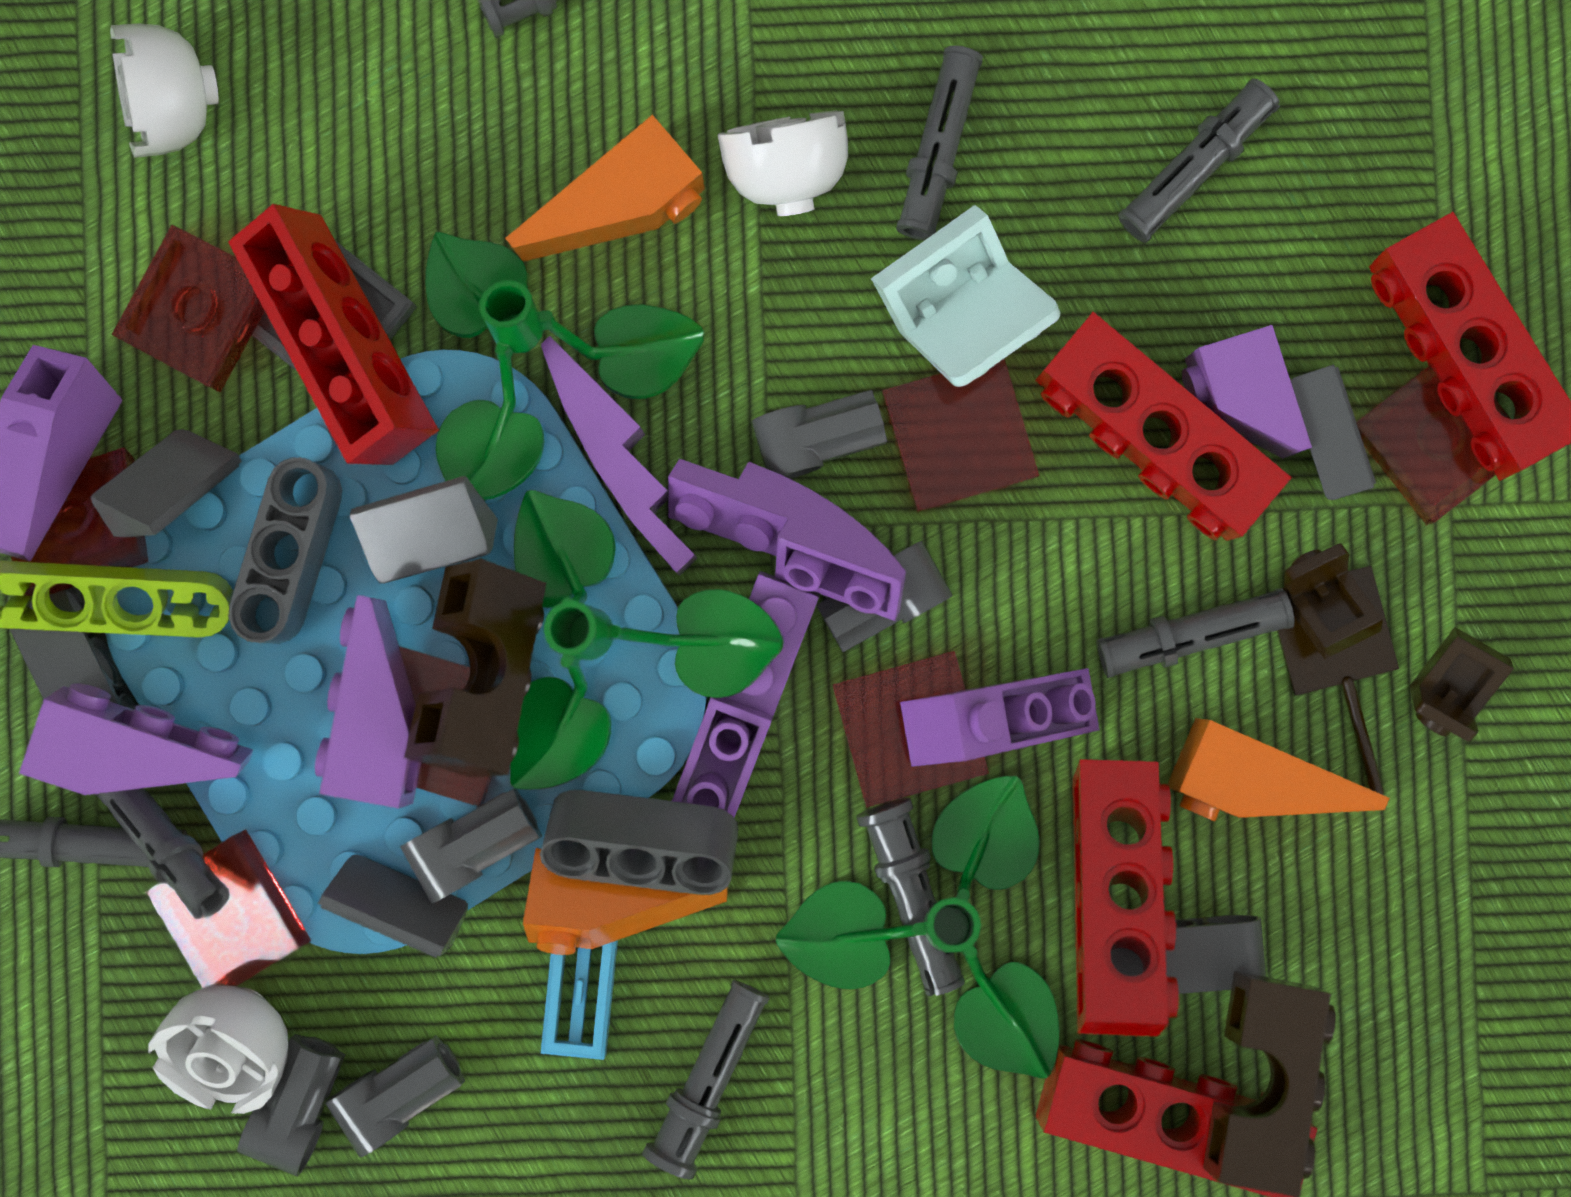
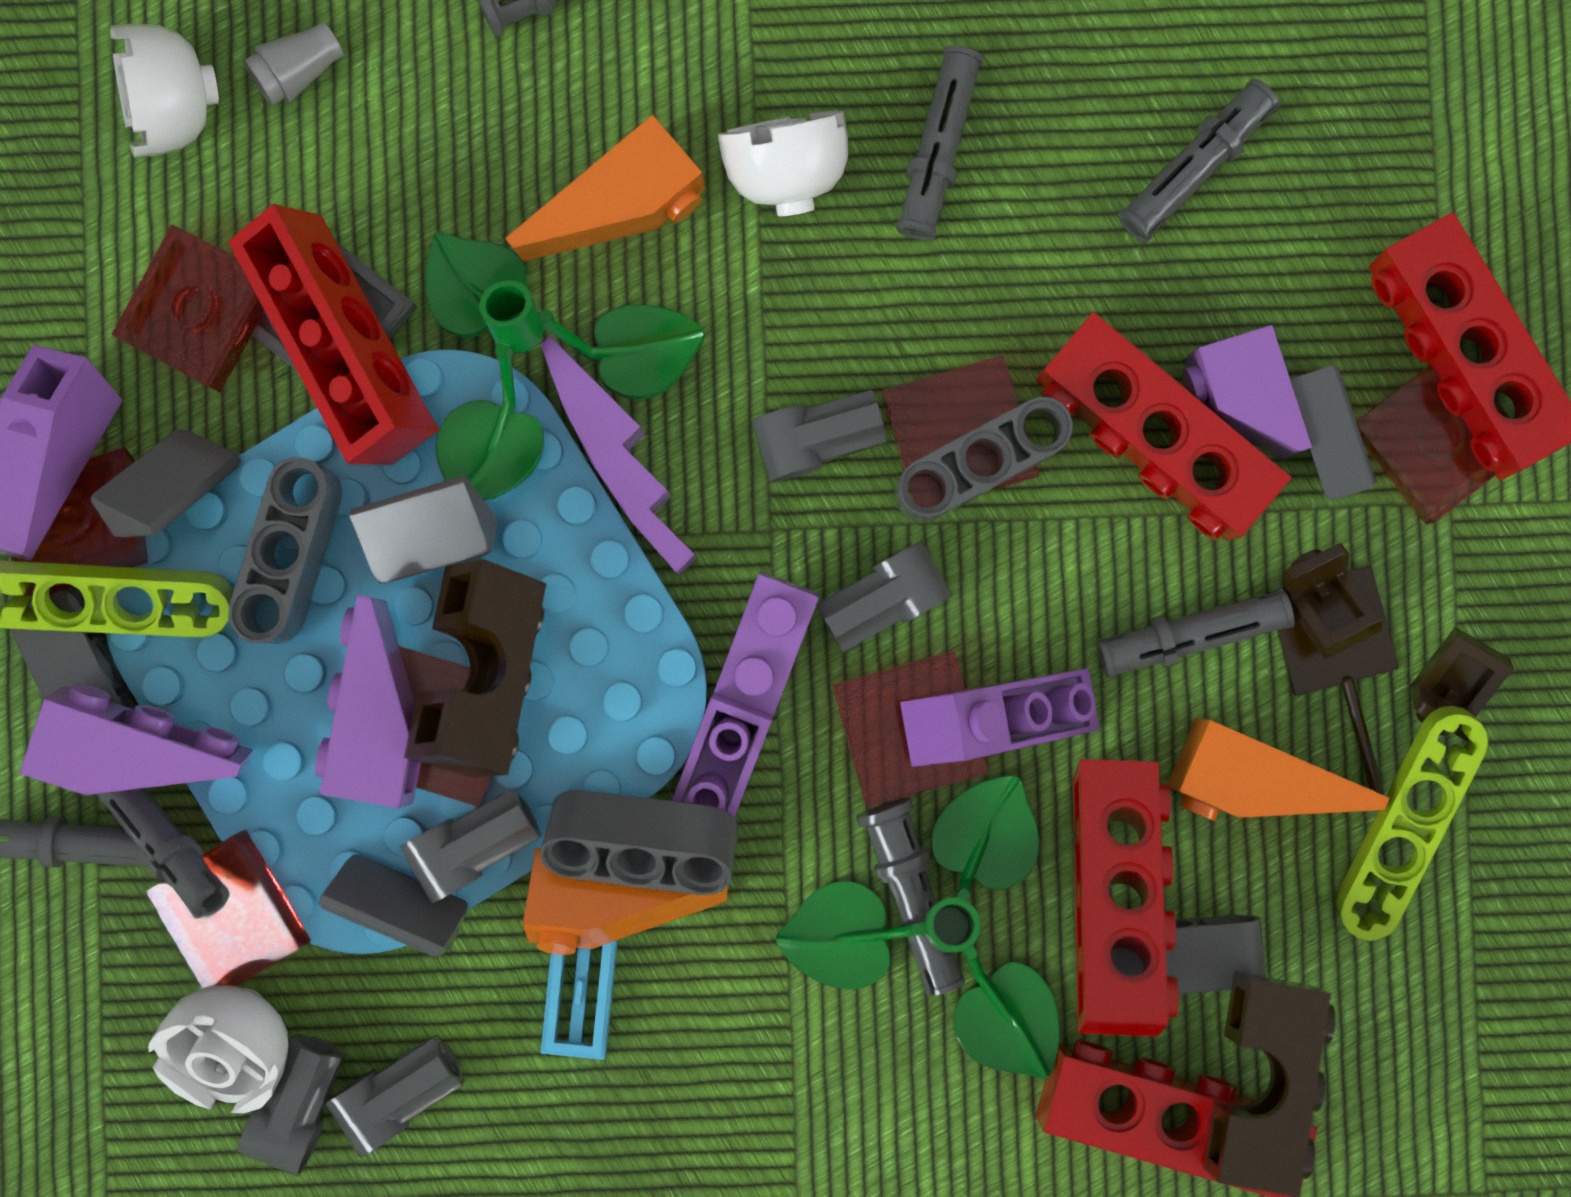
(292, 62): none -> light grey cone
(561, 734): green plant -> none
(695, 1106): dark grey pin -> none
(811, 537): medium lavender slope -> none
(964, 299): light aqua bracket -> none
(1005, 438): none -> dark grey beam
(1420, 827): none -> lime beam

